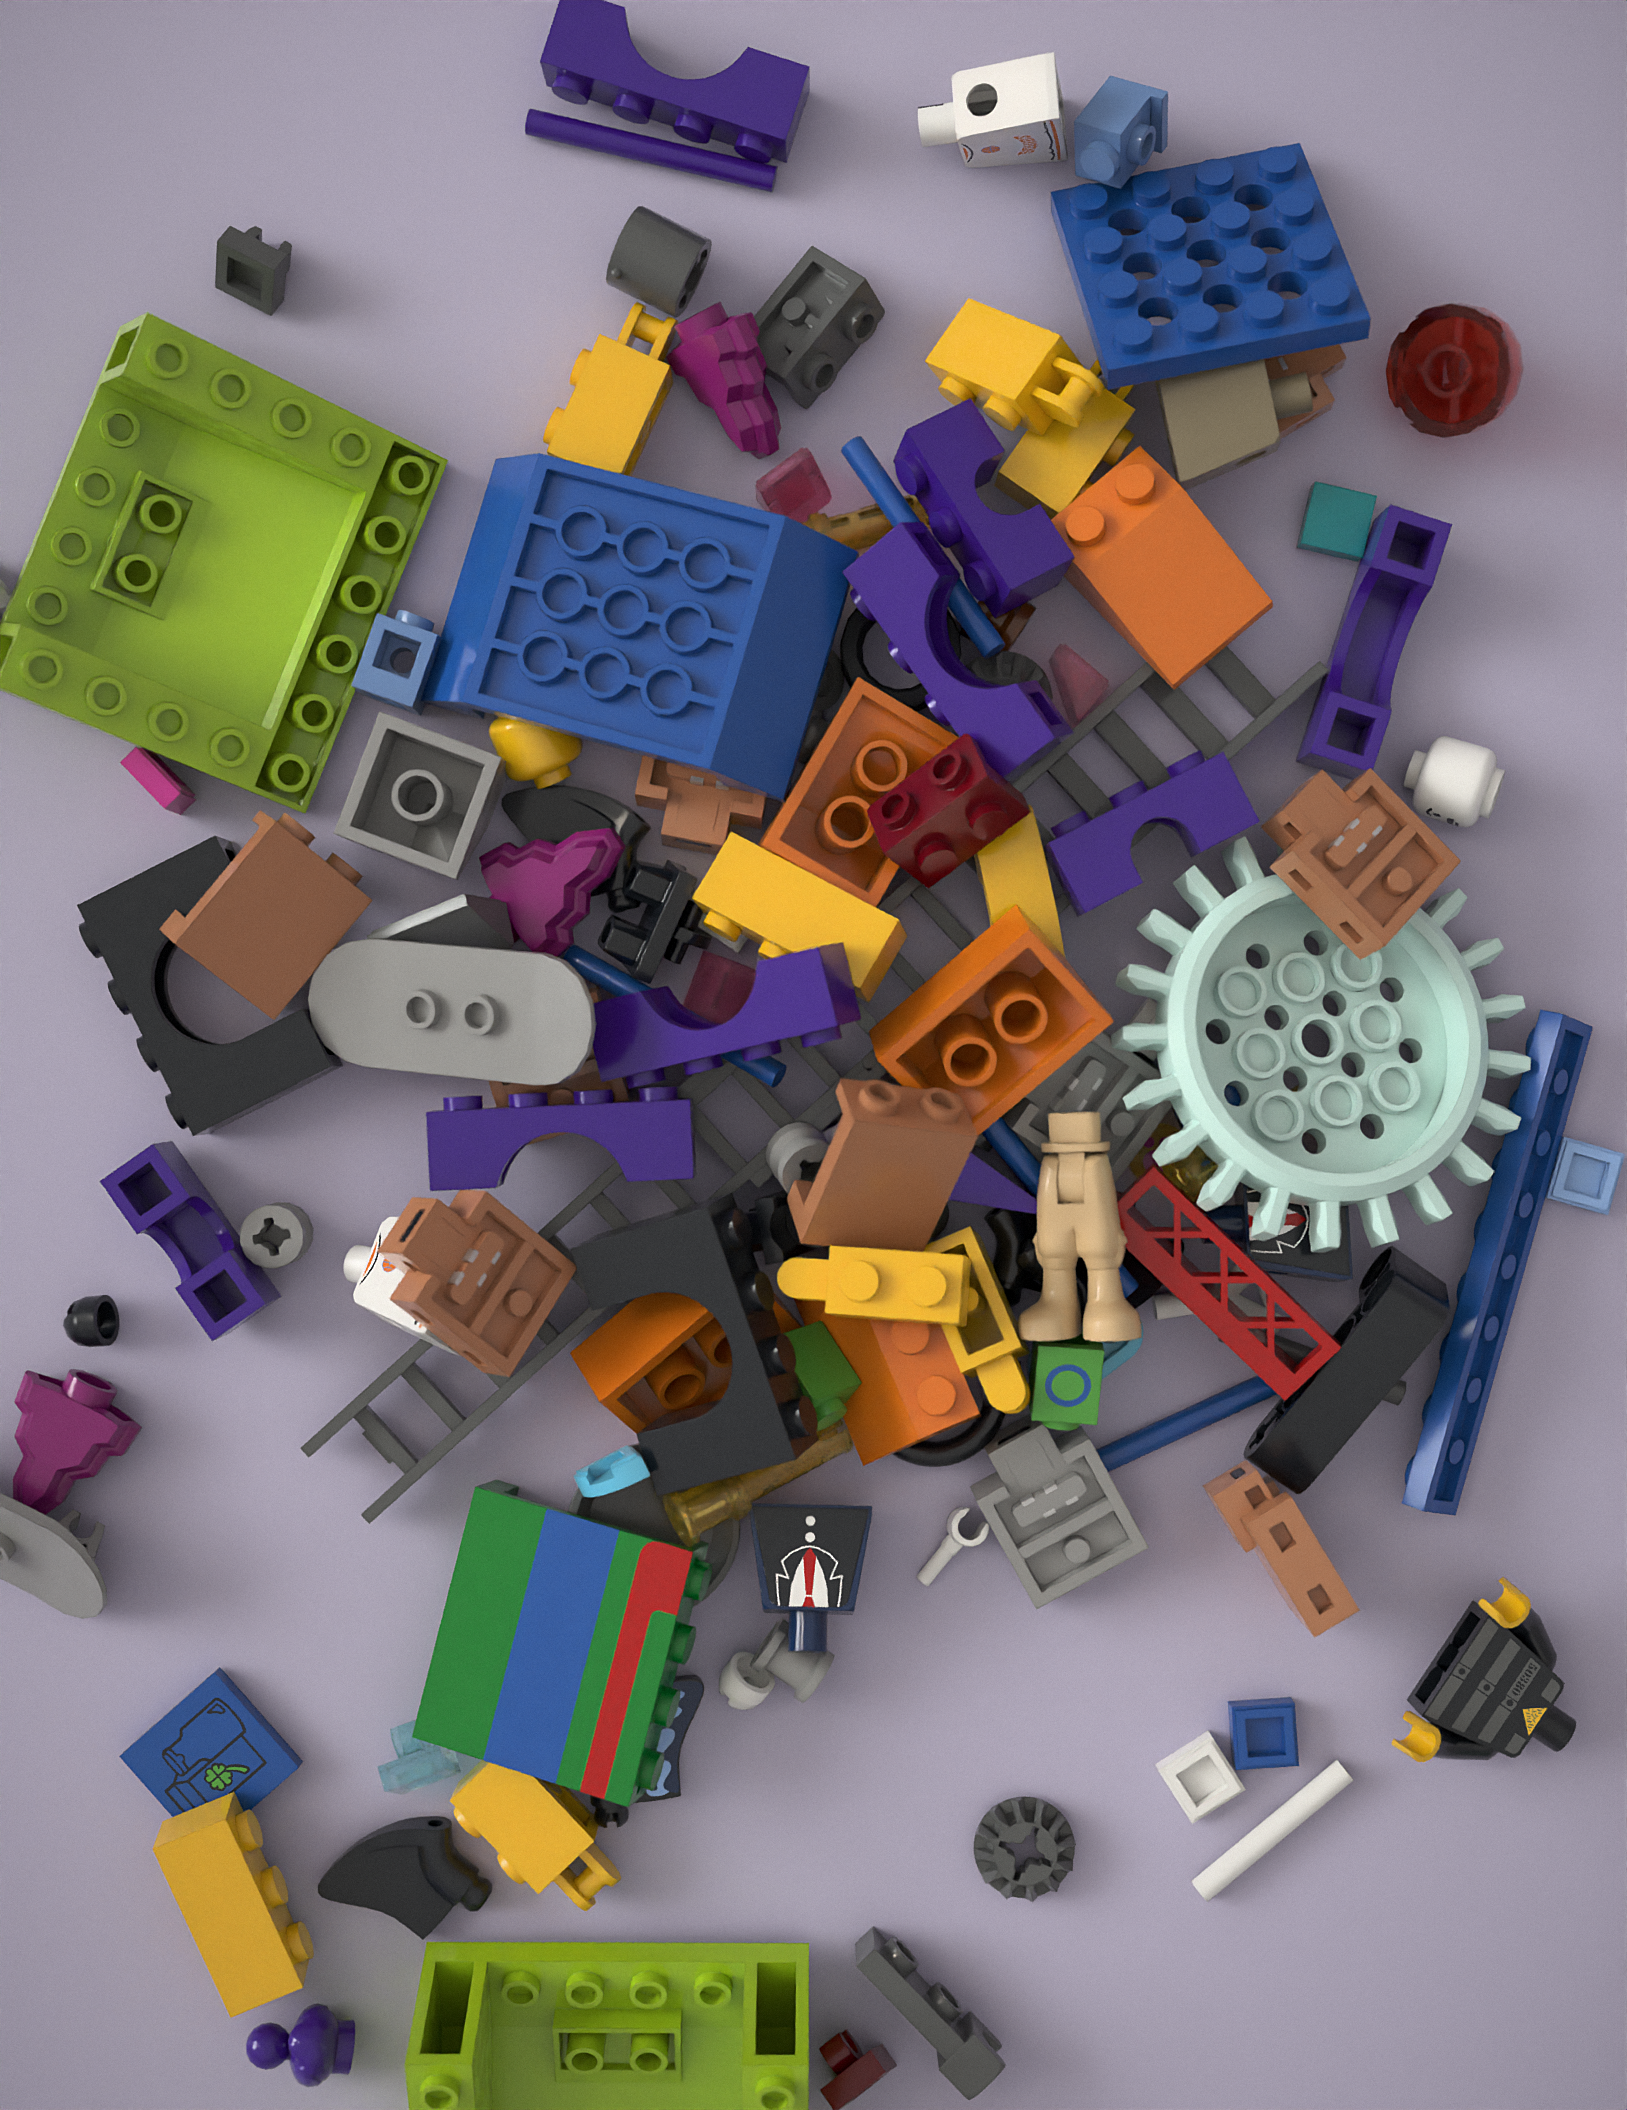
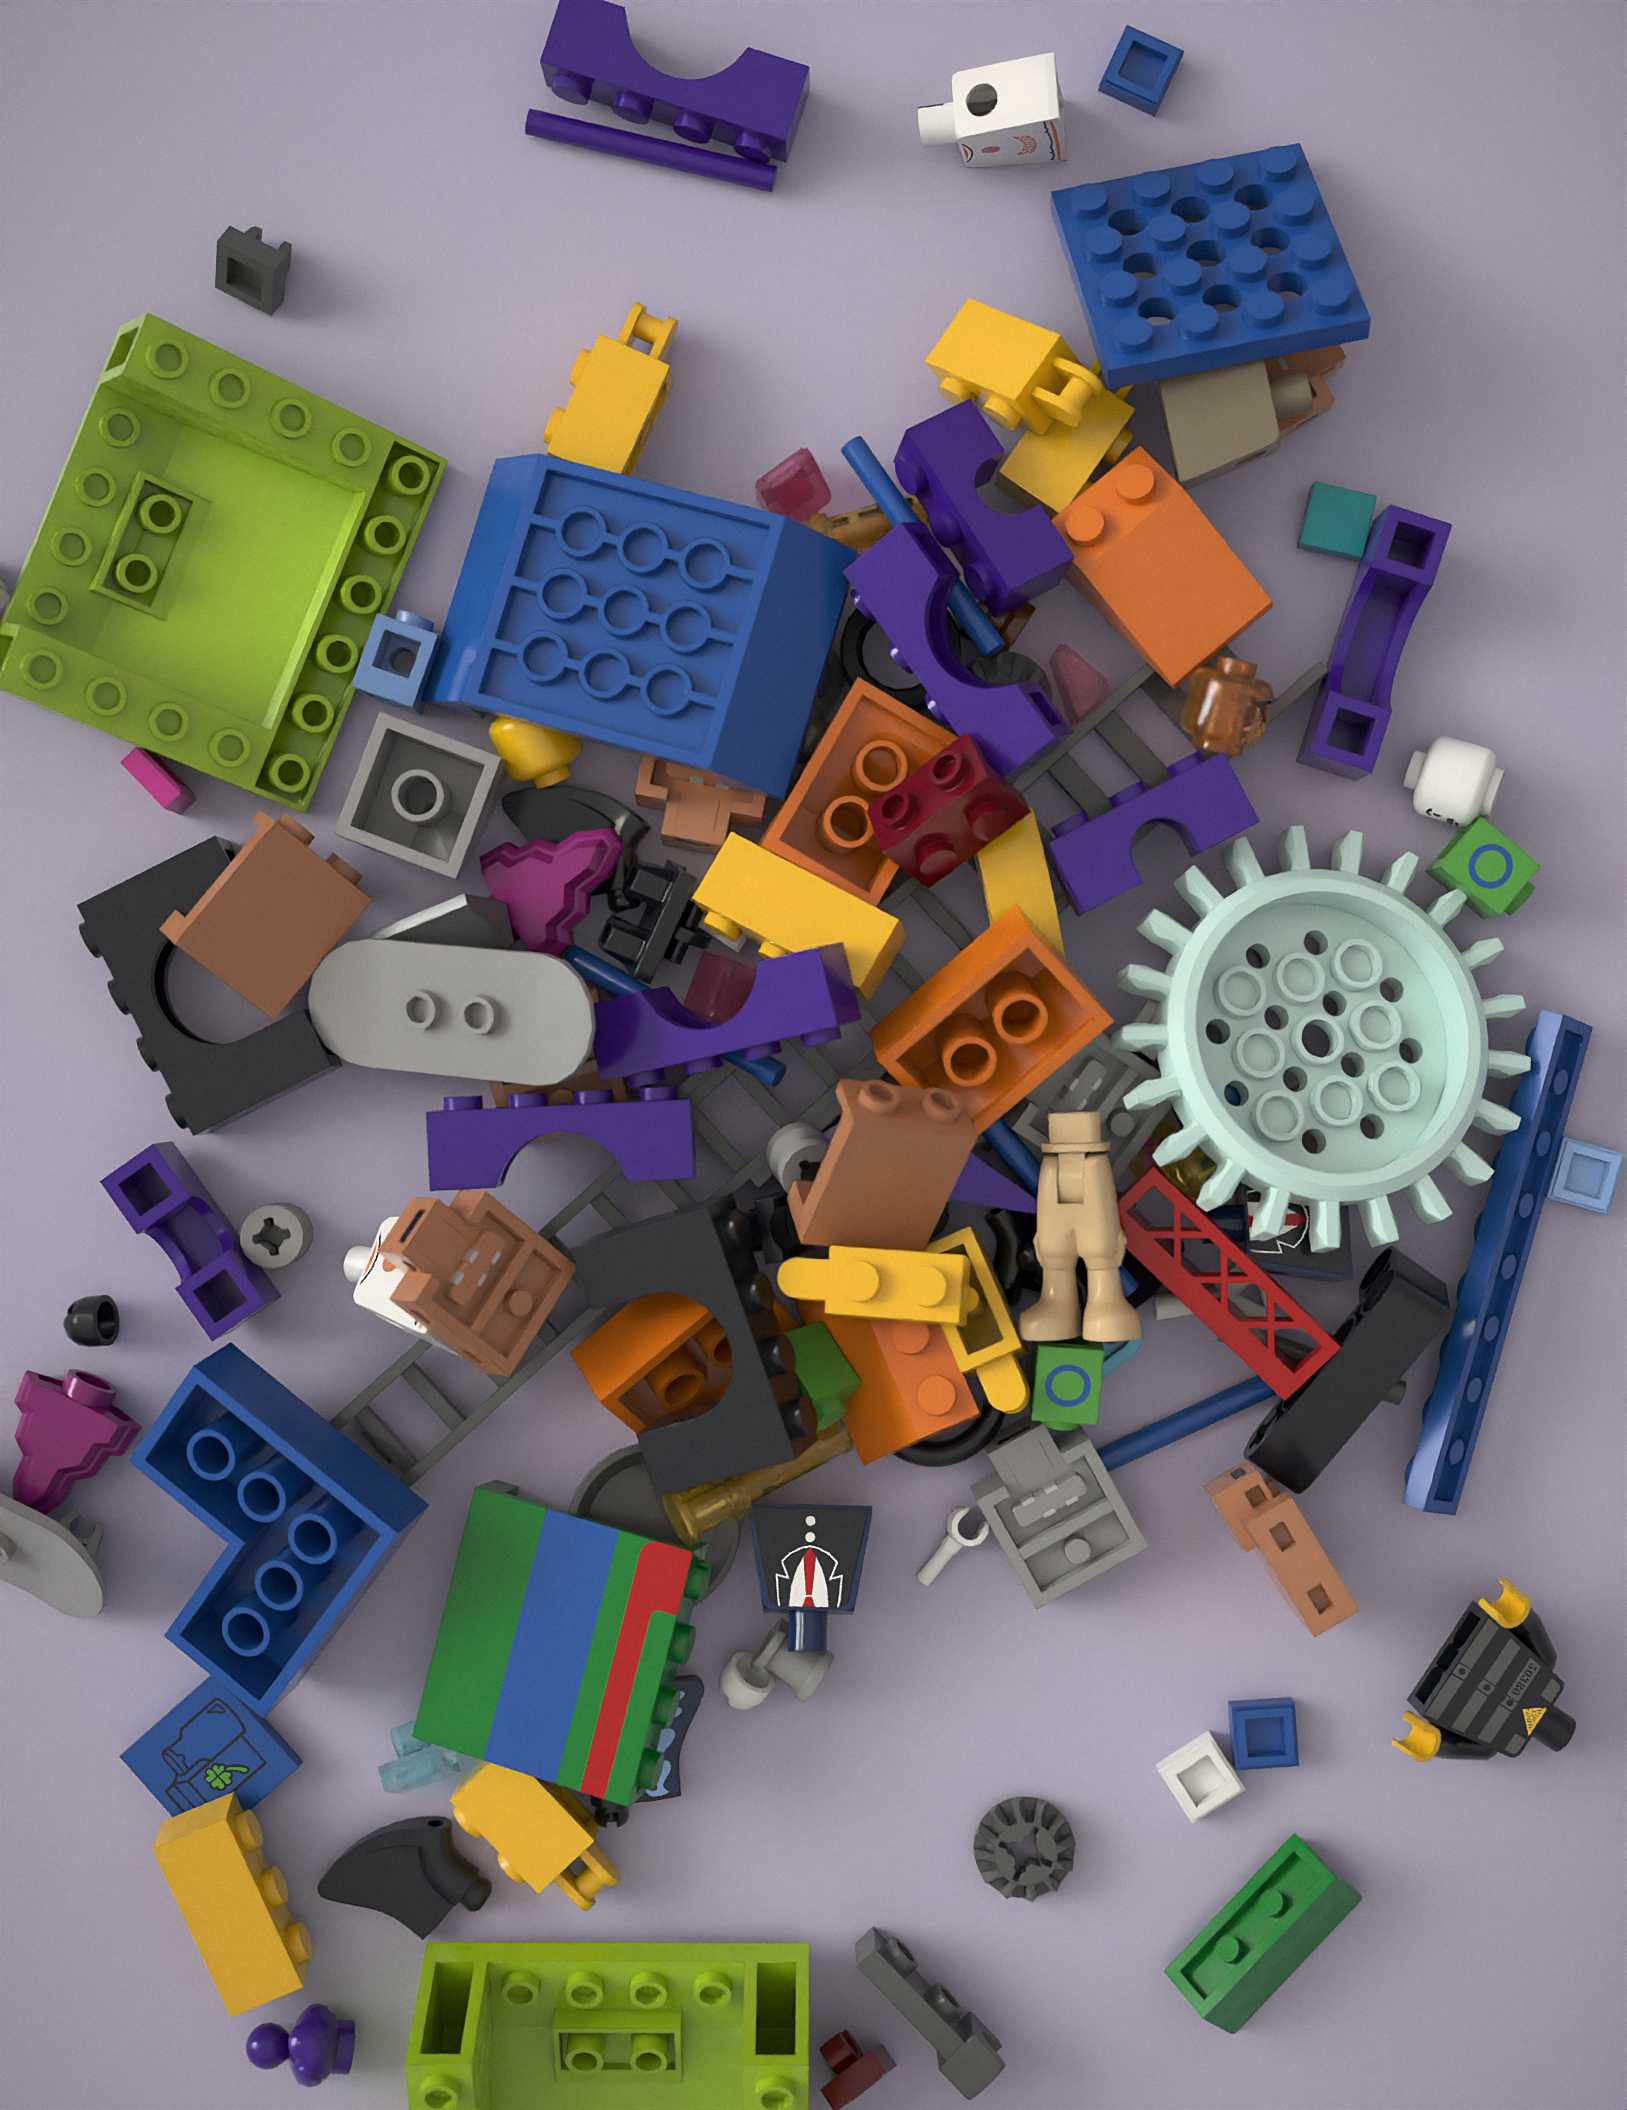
(300, 1515): none -> blue brick
(611, 1472): medium azure tile -> none
(658, 261): dark grey piece -> none
(728, 374): magenta rock -> none
(815, 324): dark grey bracket -> none
(1120, 131): medium blue brick -> none
(1140, 70): none -> blue tile
(1227, 706): none -> clear orange head
(1262, 1935): none -> green panel
(1272, 1830): white bar -> none
(1357, 857): nougat piece -> none
(1454, 369): clear red cylinder -> none
(1485, 869): none -> bright green brick

